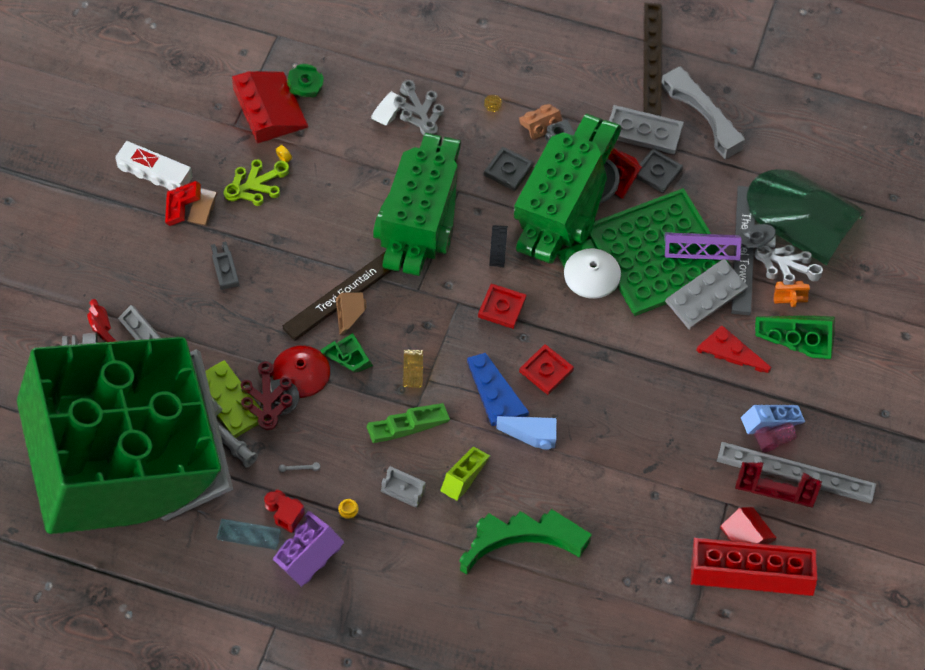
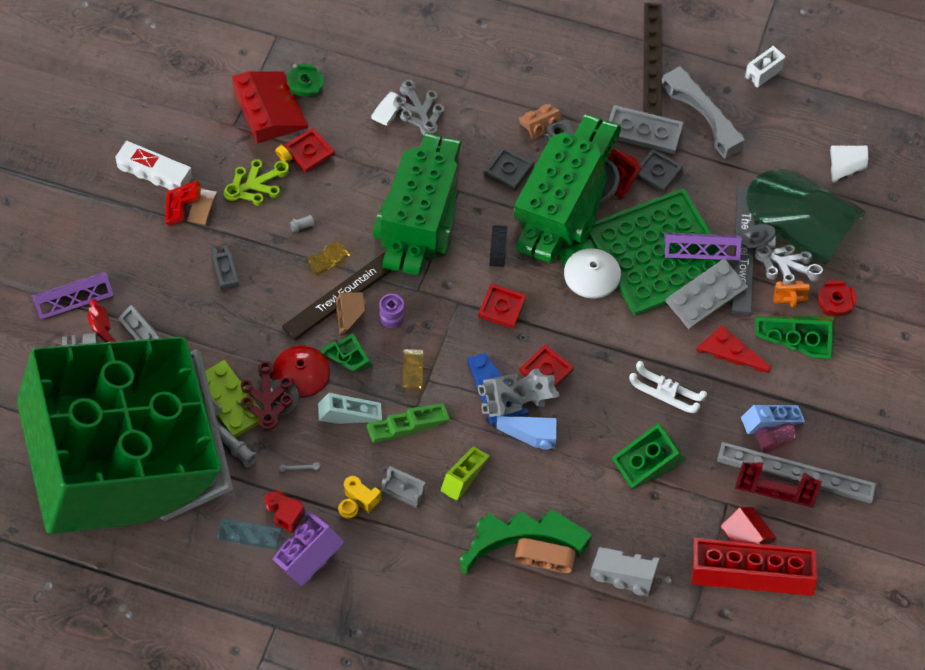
(67, 289): none -> medium lavender fence
(301, 223): none -> light grey pin
(309, 150): none -> red plate
(328, 258): none -> clear yellow slope
(346, 409): none -> light aqua slope
(361, 494): none -> yellow leg
(391, 310): none -> medium lavender wheel
(493, 103): clear yellow plate -> none
(529, 388): none -> light grey hips
(545, 555): none -> nougat beam
(624, 571): none -> light grey wedge
(648, 457): none -> green slope
(666, 389): none -> white piece
(764, 68): none -> white brick
(832, 307): none -> red plate
(847, 161): none -> white slope

